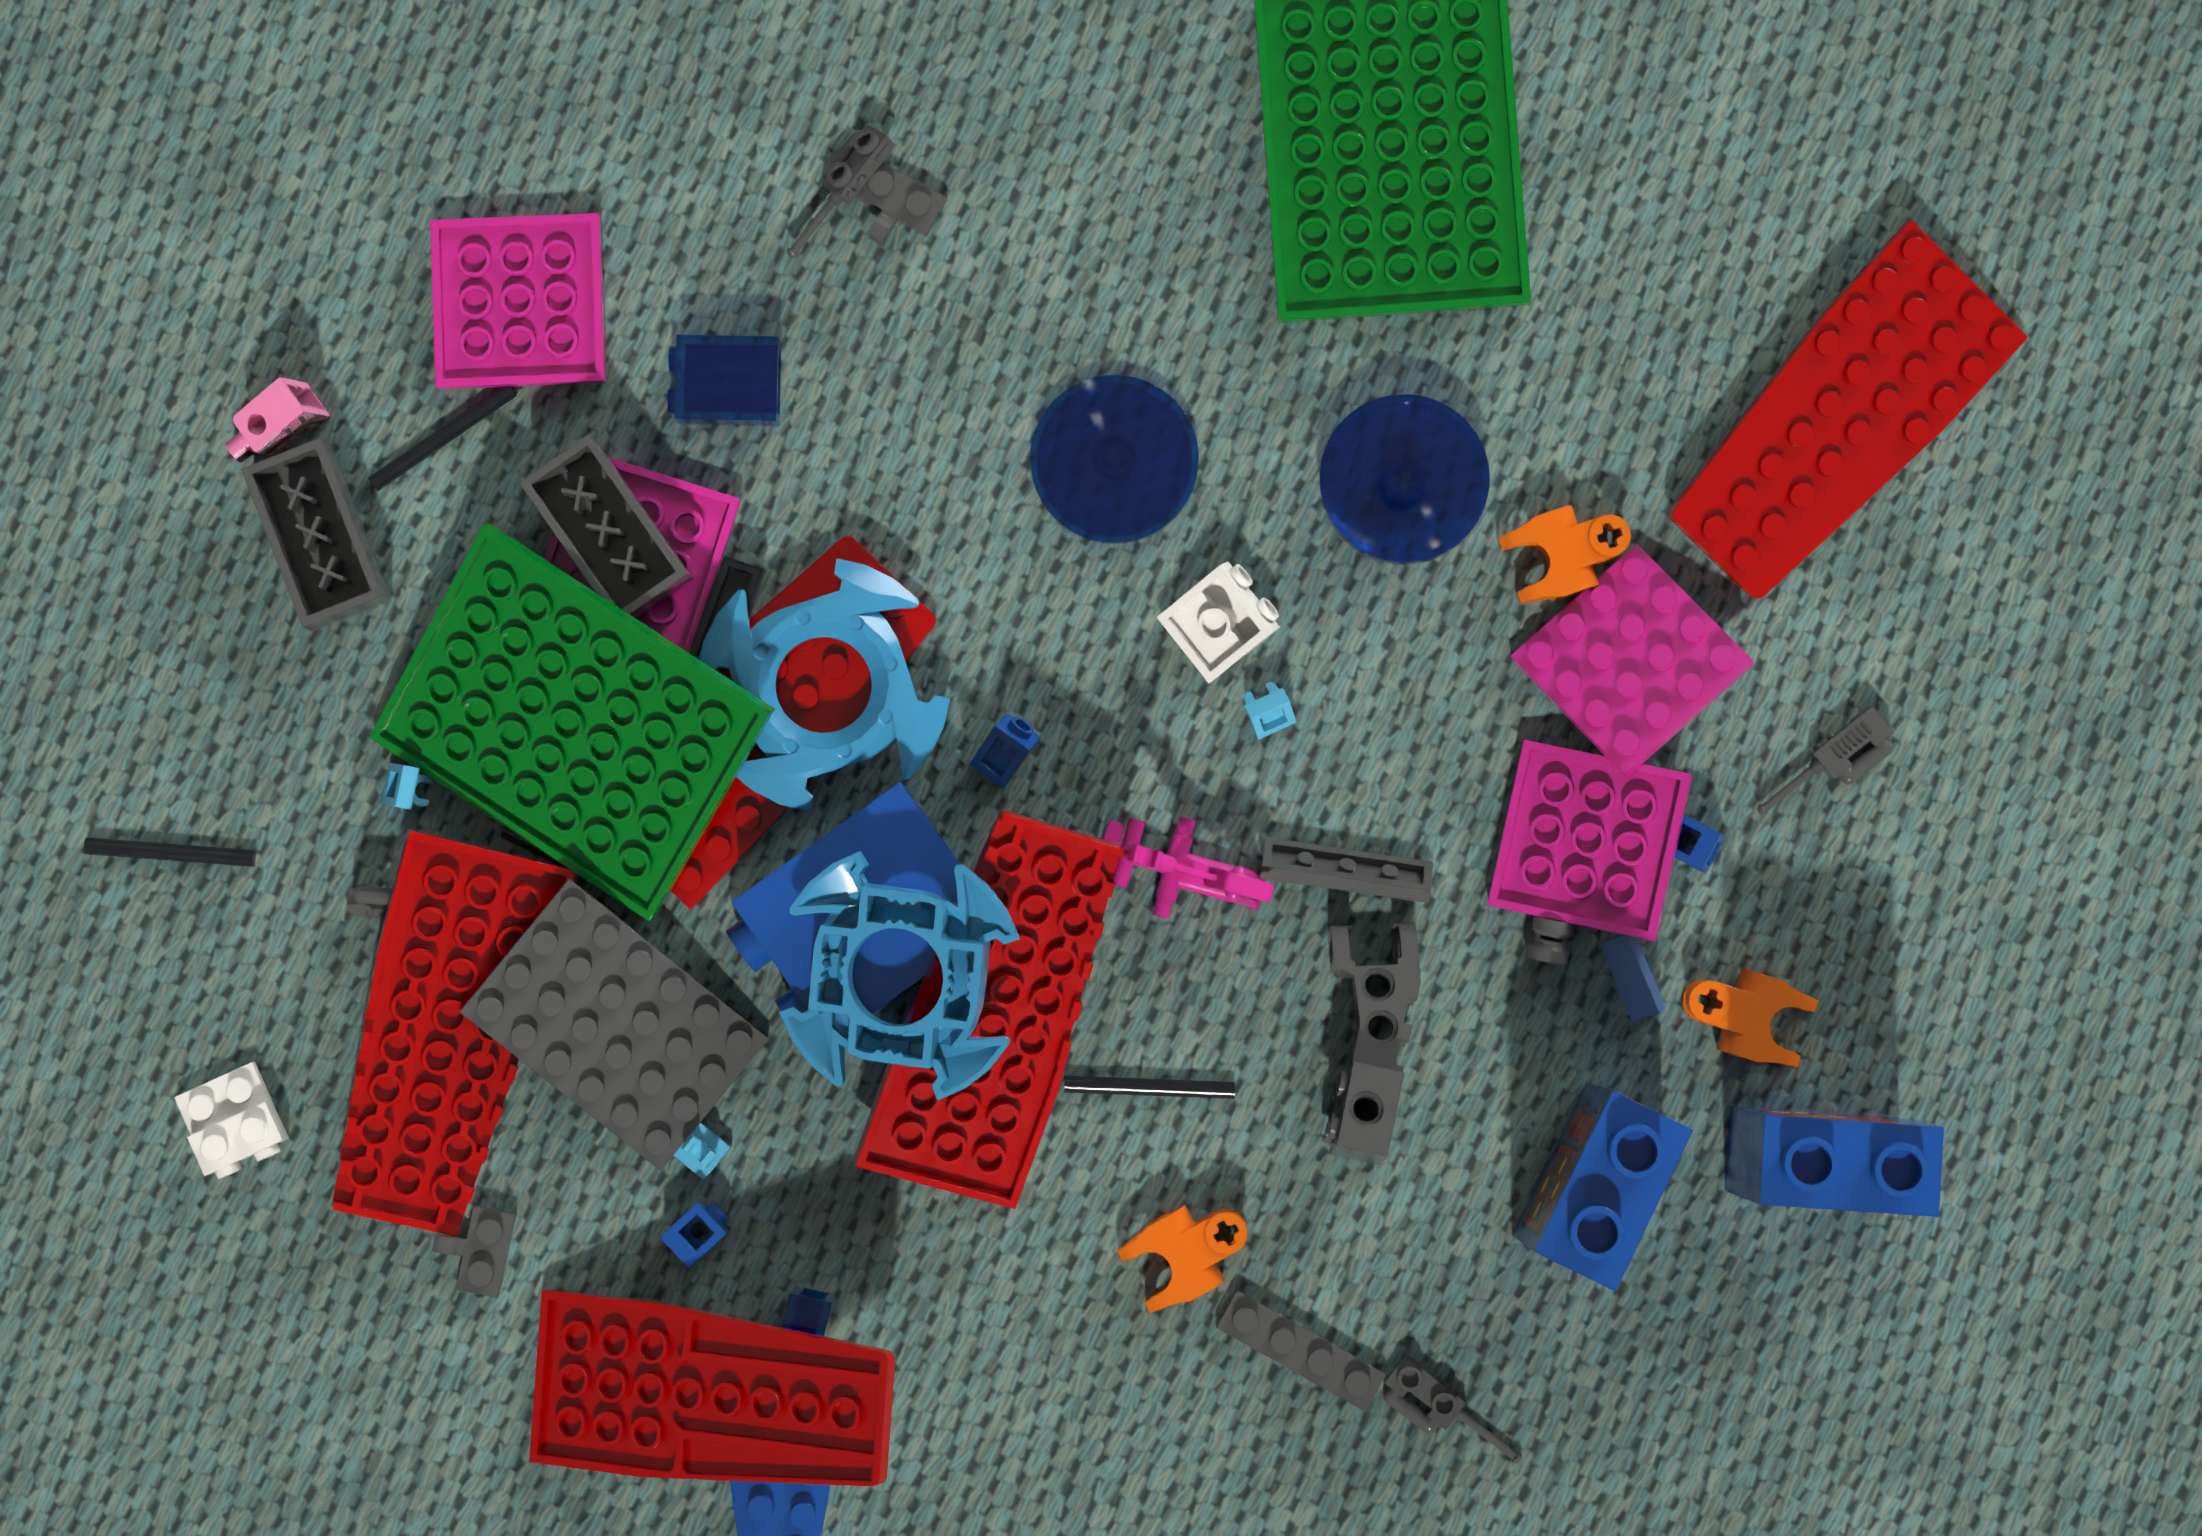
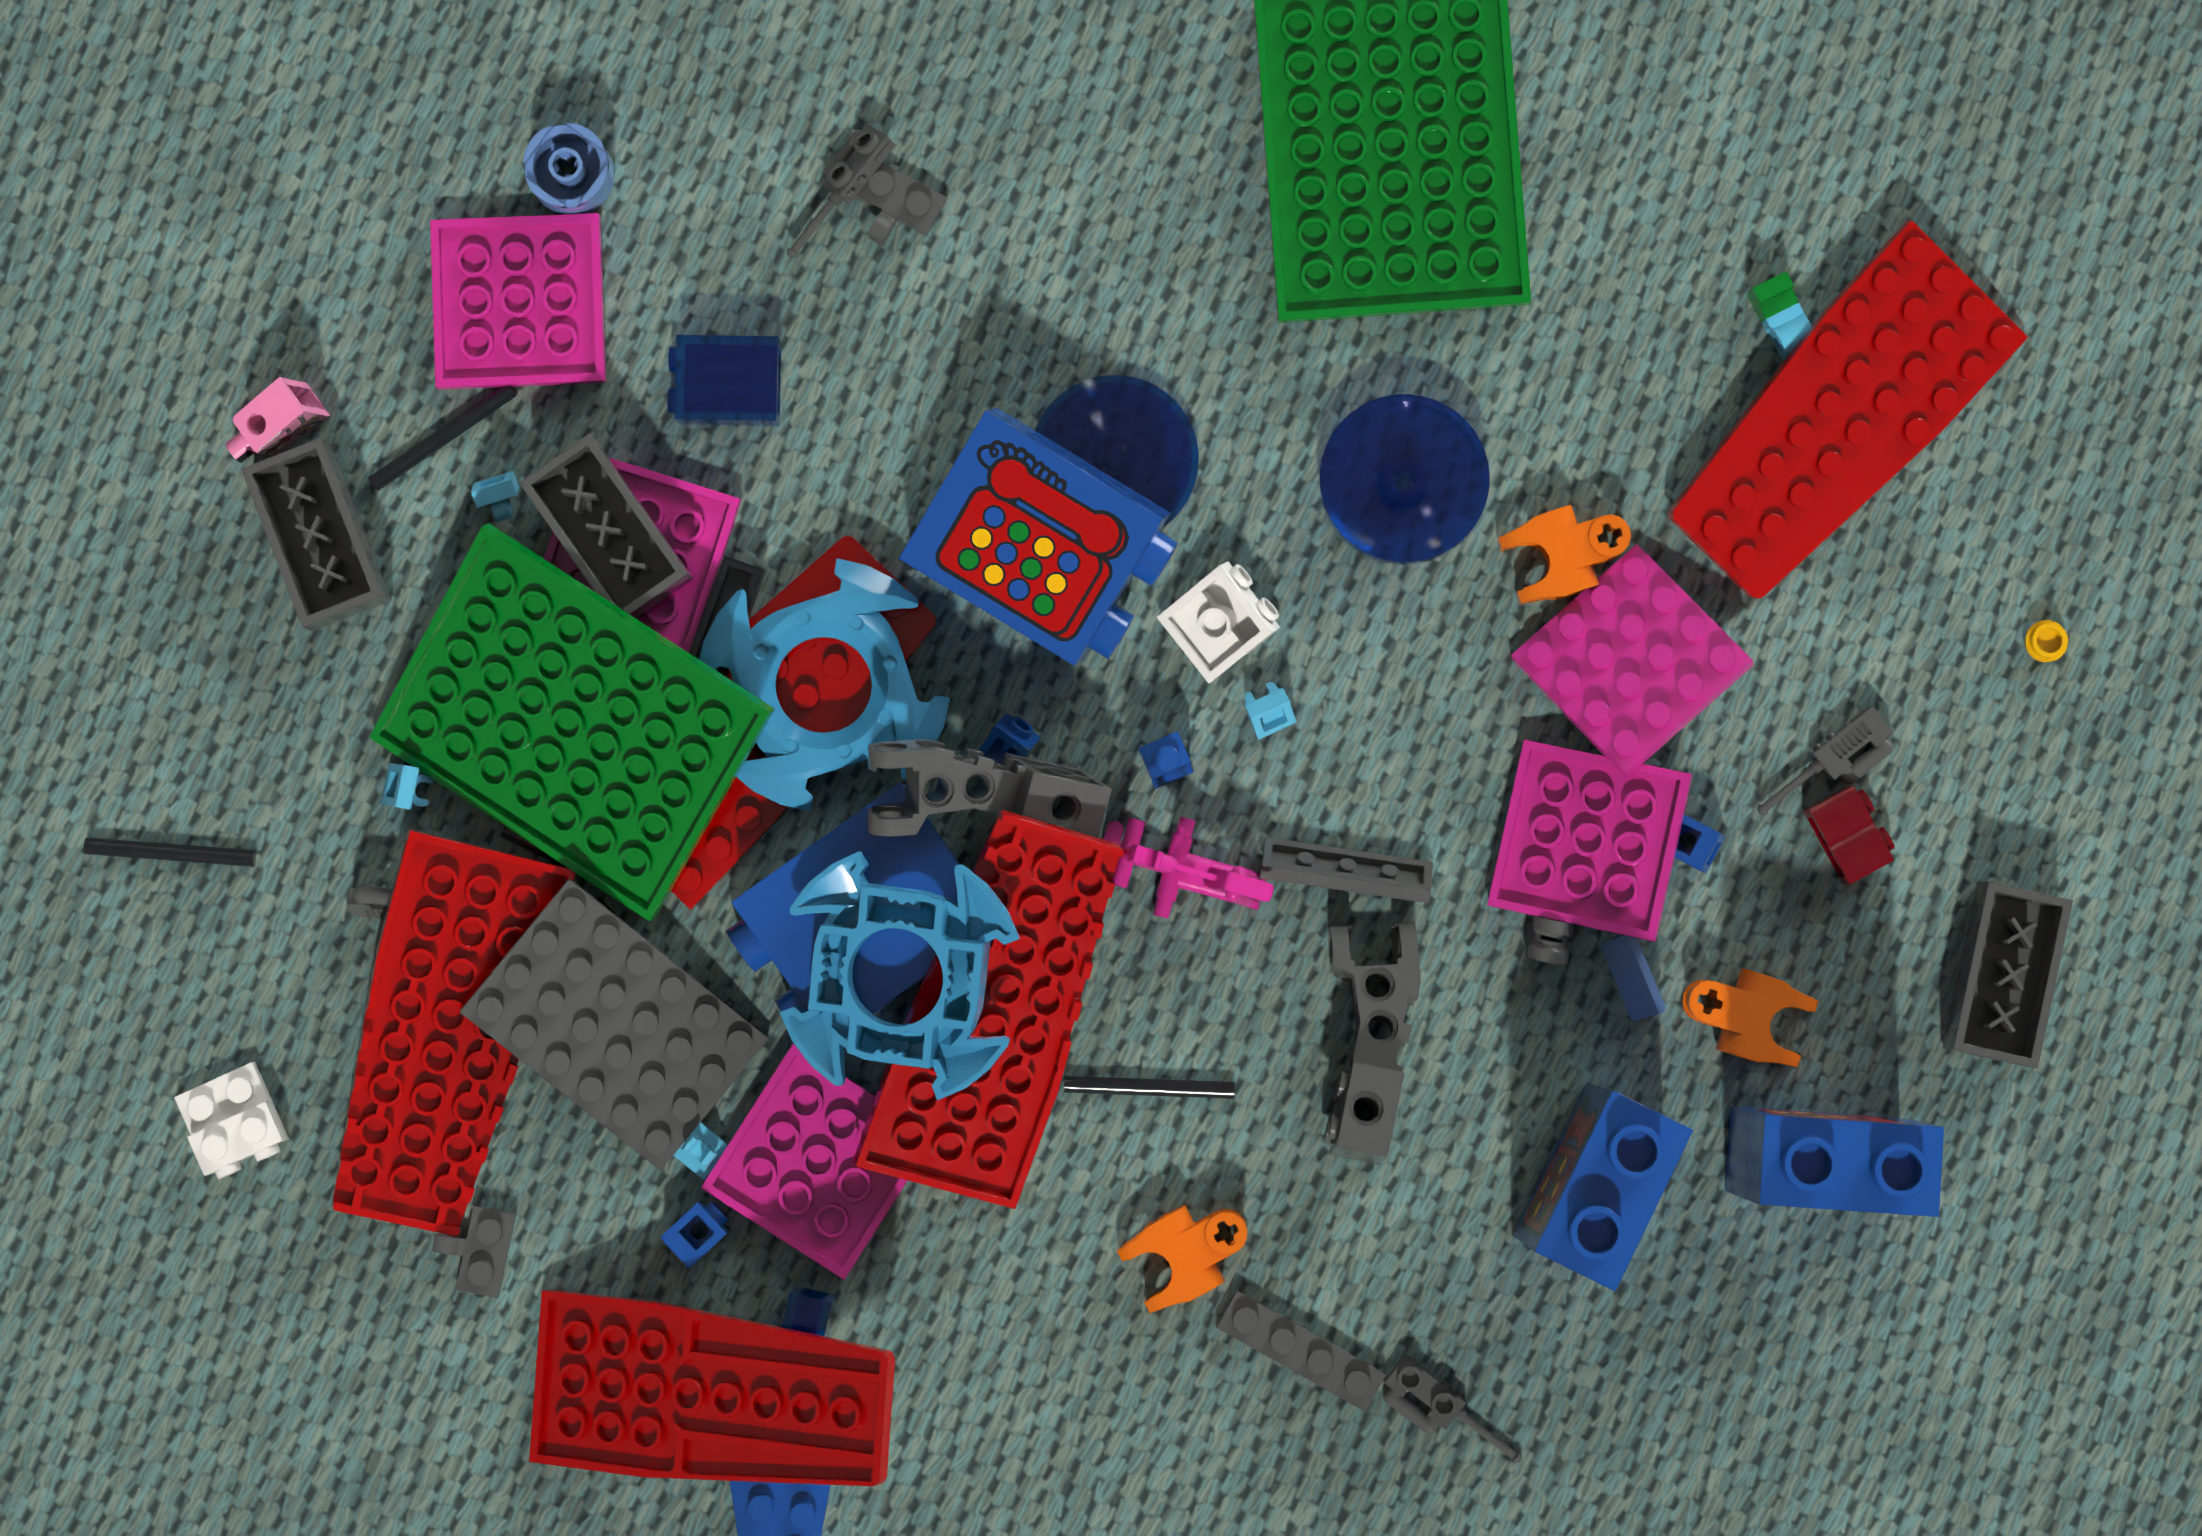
(496, 492): none -> medium azure tile
(570, 146): none -> medium blue brick
(796, 1166): none -> dark pink plate
(1018, 785): none -> dark grey brick
(1040, 539): none -> brick
(1166, 760): none -> blue brick
(1780, 312): none -> leg
(1849, 834): none -> dark red brick
(2007, 974): none -> dark grey brick
(2046, 641): none -> yellow plate

